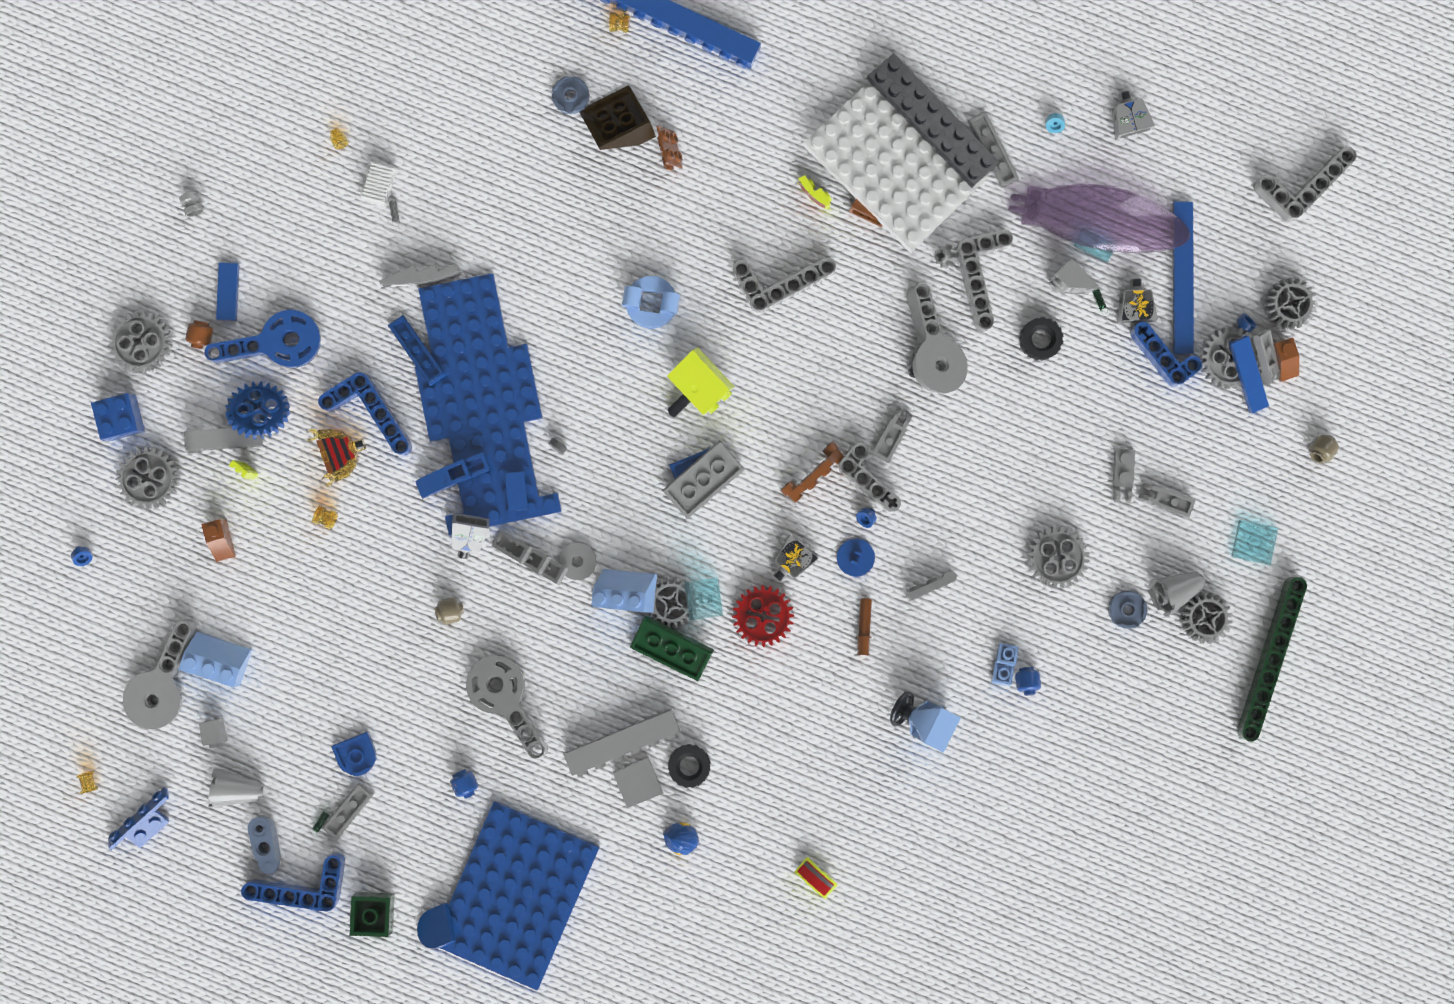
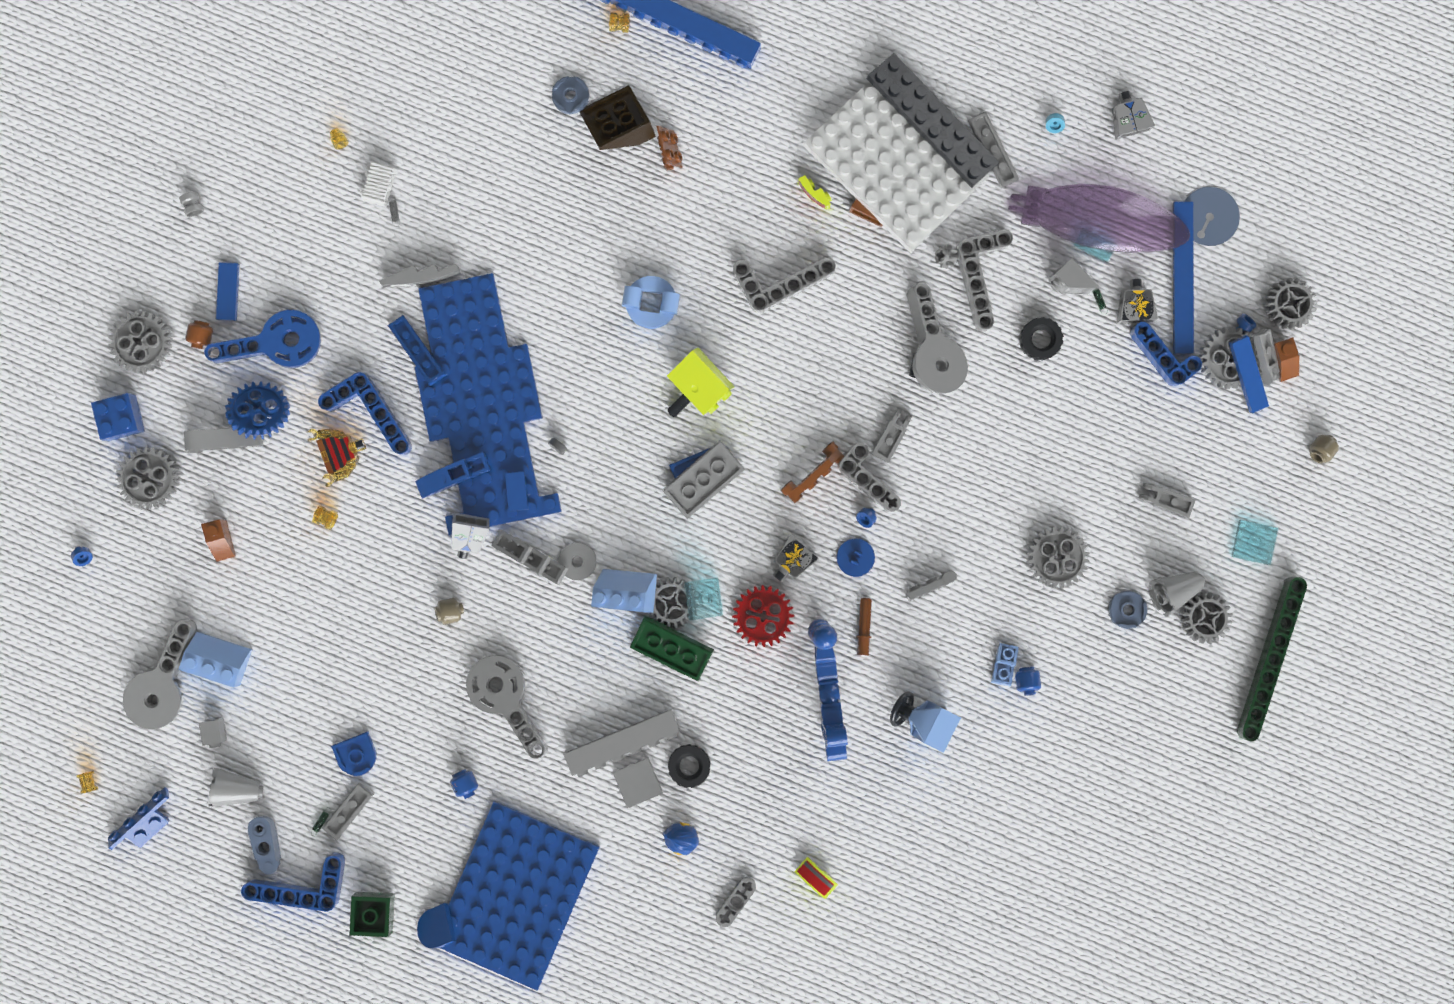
(244, 468): neon yellow tile -> none
(734, 893): none -> light grey beam
(832, 726): none -> blue piece
(1123, 473): light grey hinge -> none
(1214, 216): none -> sand blue piece
(1309, 189): light grey beam -> none

